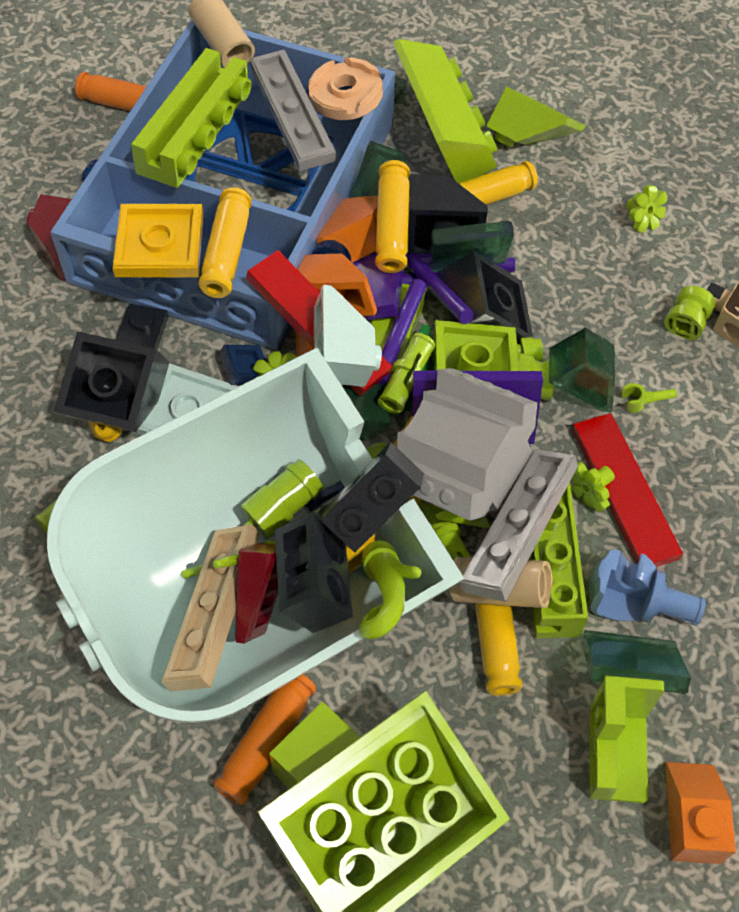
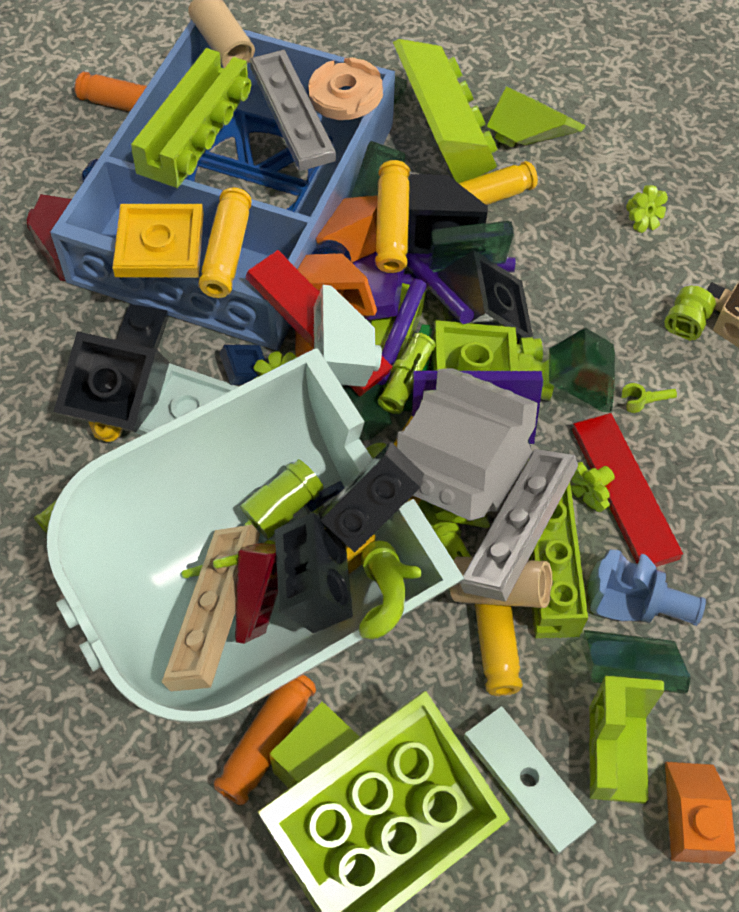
(548, 804): none -> light aqua tile

